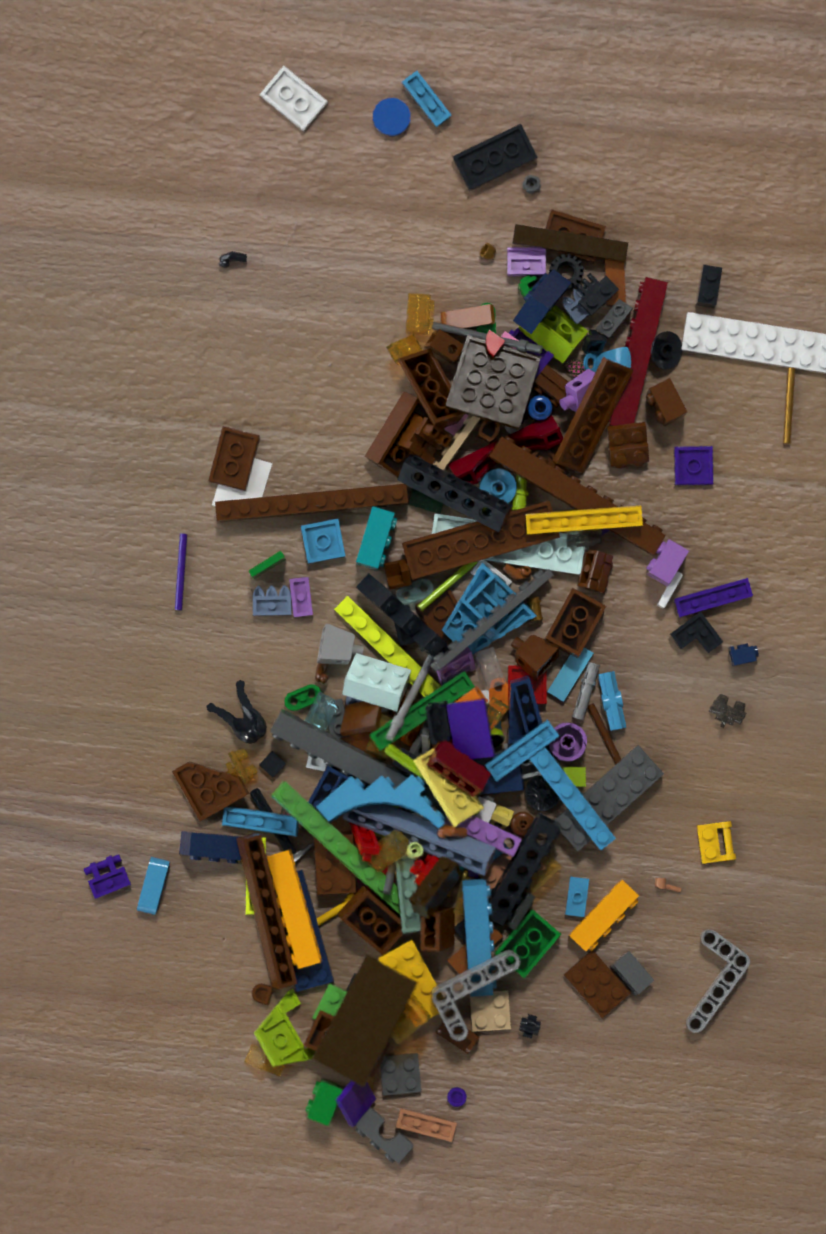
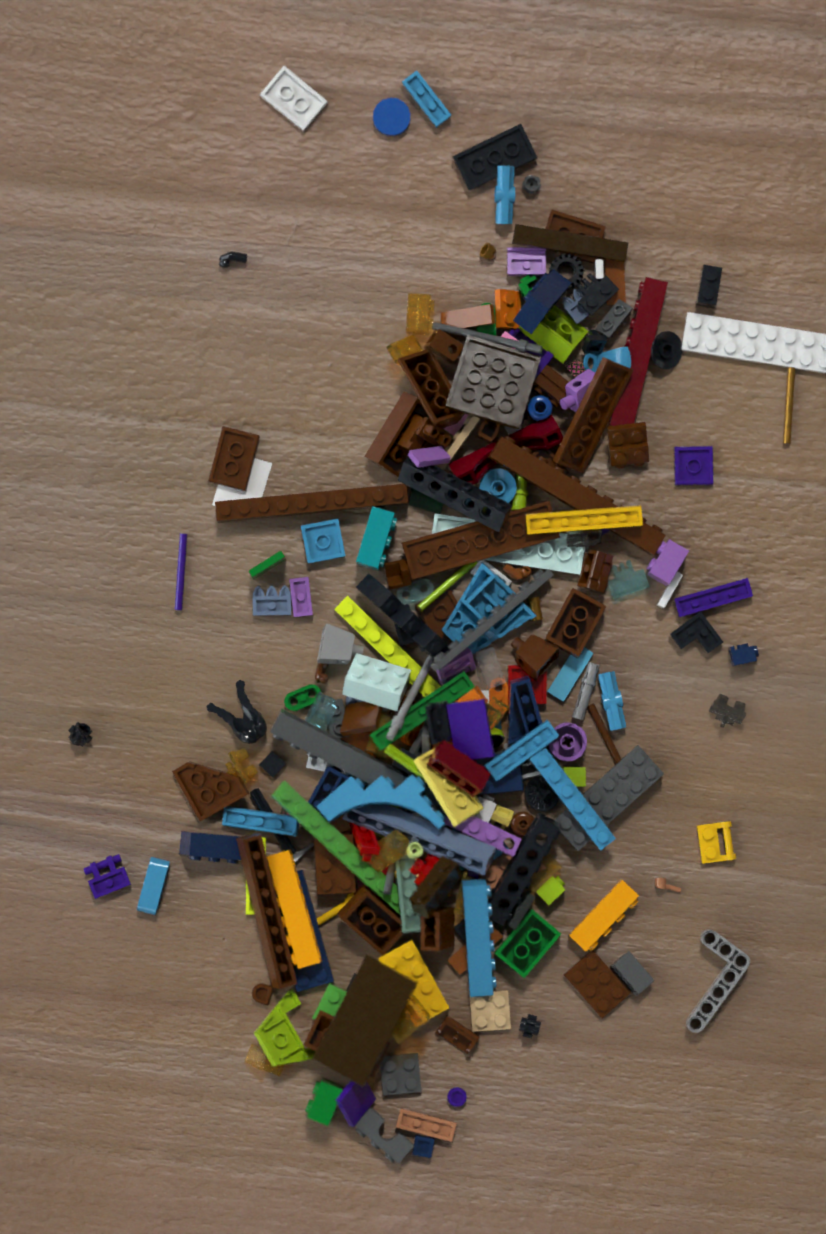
(80, 734): none -> black gear
(423, 1146): none -> dark blue plate
(429, 456): none -> medium lavender tile
(447, 830): dark orange arm -> none
(468, 987): light grey beam -> none
(493, 343): tile -> none
(504, 194): none -> dark azure piece
(506, 308): none -> orange plate
(551, 889): none -> lime brick
(577, 896): dark azure plate -> none
(599, 272): none -> white tile
(627, 581): none -> clear light blue hinge
(666, 402): reddish brown brick -> none

